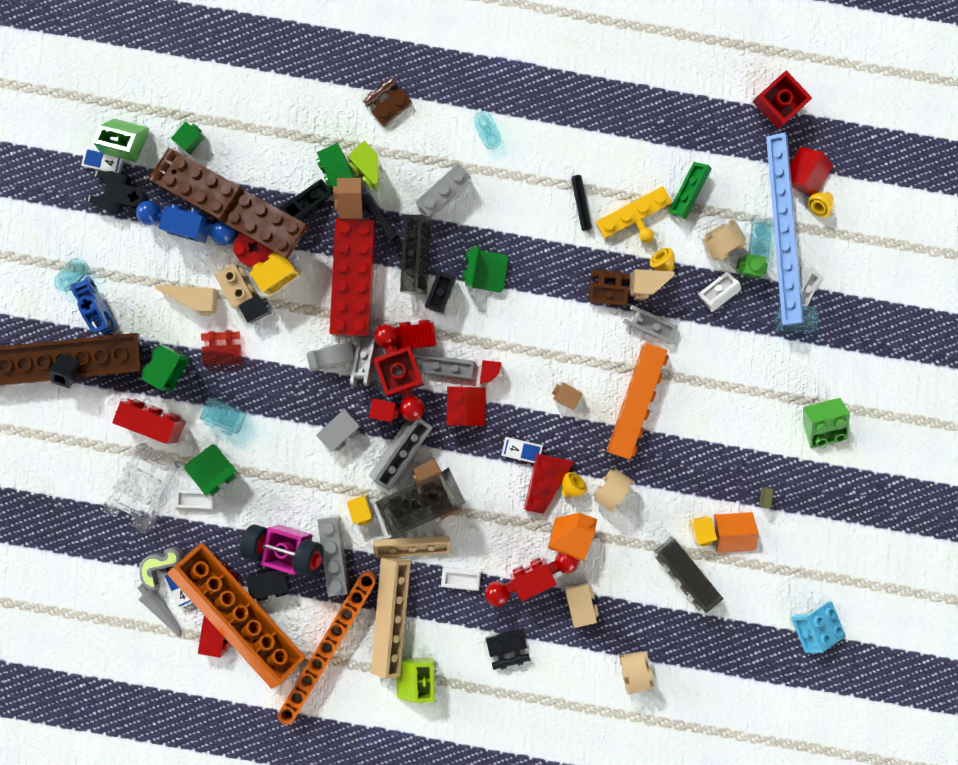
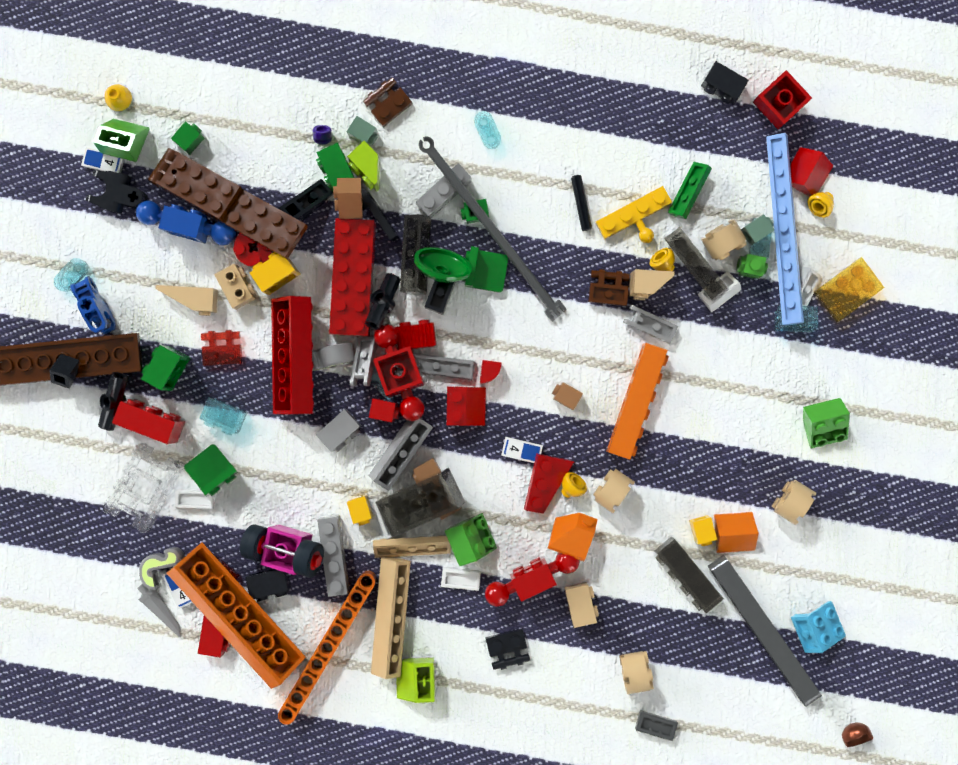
(110, 401): none -> black piece
(118, 97): none -> yellow brick
(255, 309): black brick -> none
(292, 355): none -> red brick
(322, 134): none -> dark purple tile
(362, 130): none -> sand green brick
(382, 301): none -> black piece
(442, 264): none -> green dish
(466, 211): none -> green brick
(470, 539): none -> bright green slope
(492, 229): none -> dark grey hinge
(656, 725): none -> dark grey plate
(696, 264): none -> clear smoke brick
(724, 83): none -> black brick
(758, 229): none -> sand green brick
(764, 631): none -> dark grey beam
(766, 497): olive tile -> none
(794, 501): none -> tan brick
(849, 289): none -> clear yellow plate
(856, 734): none -> copper hair

